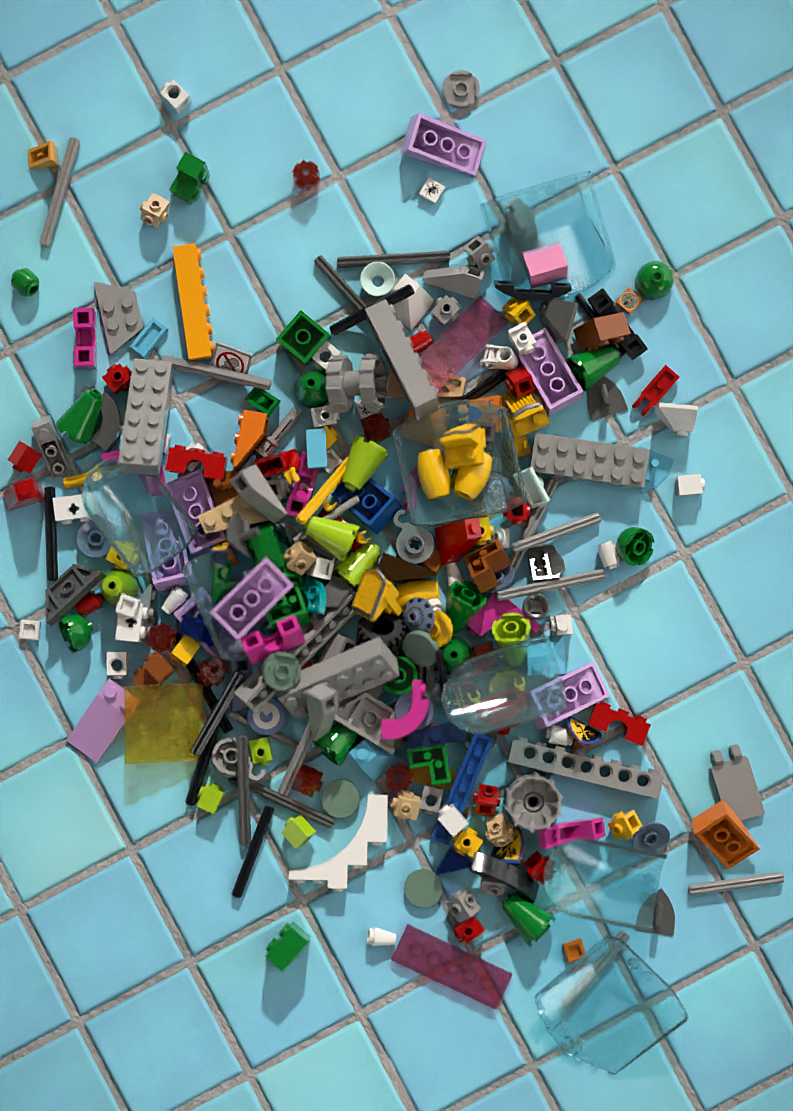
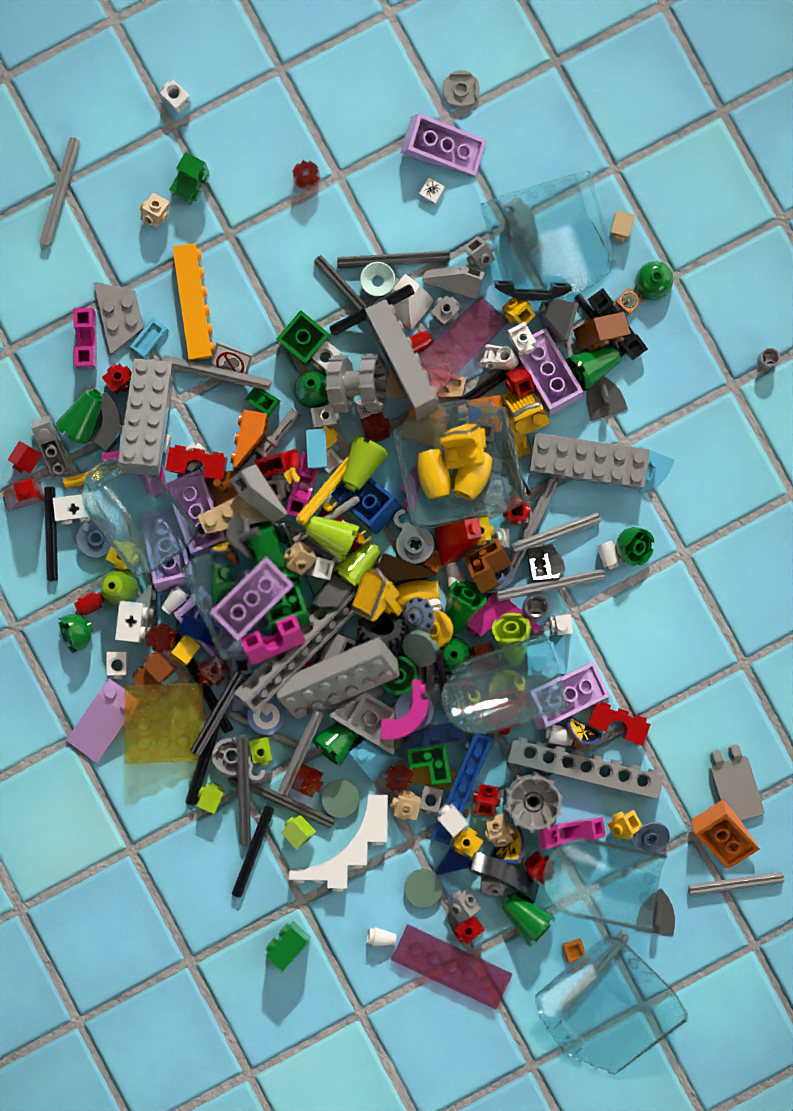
(25, 282): green head -> none
(29, 630): white tile -> none
(43, 156): light orange slope -> none
(69, 590): dark grey wing -> none
(127, 606): white tile -> none
(281, 671): sand green tile -> none
(315, 593): teal tile -> none
(322, 709): light grey slope -> none
(534, 488): light aqua tile -> none
(546, 266): bright pink slope -> none
(621, 226): none -> tan brick
(657, 388): red hinge -> none
(677, 417): white slope -> none
(689, 485): white brick -> none
(771, 356): none -> light grey wheel

